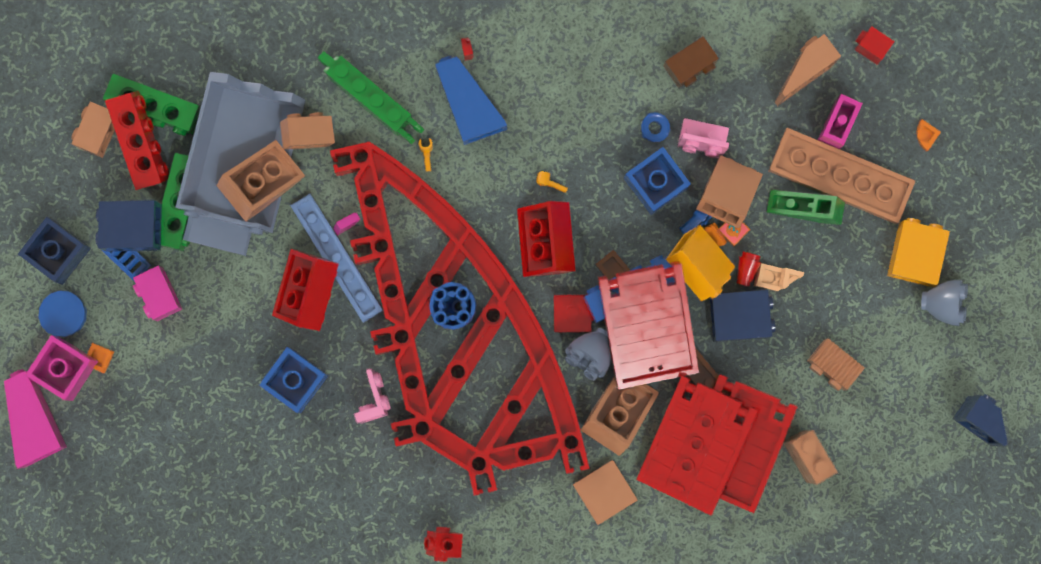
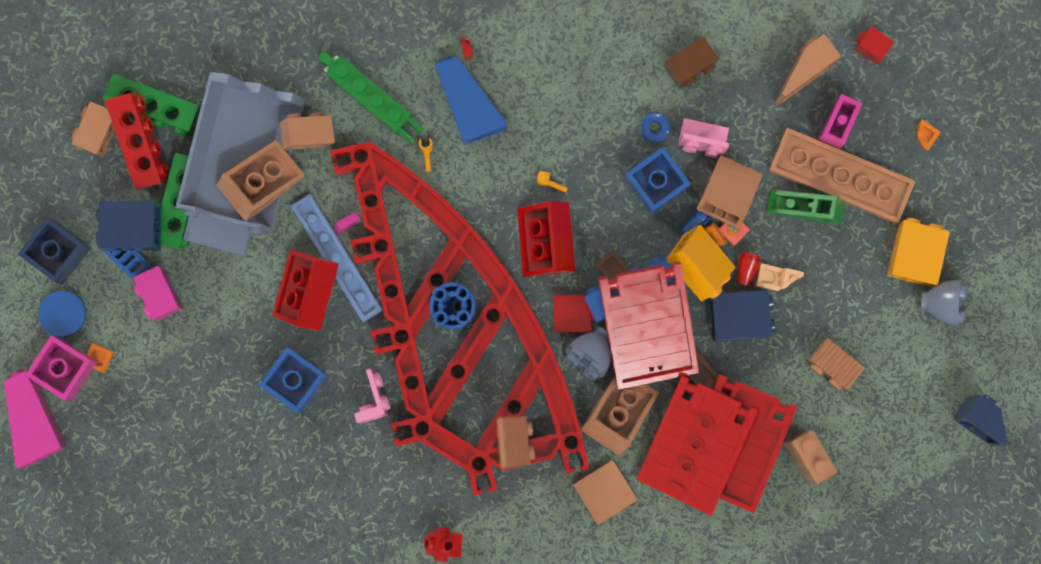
(514, 441): none -> nougat slope

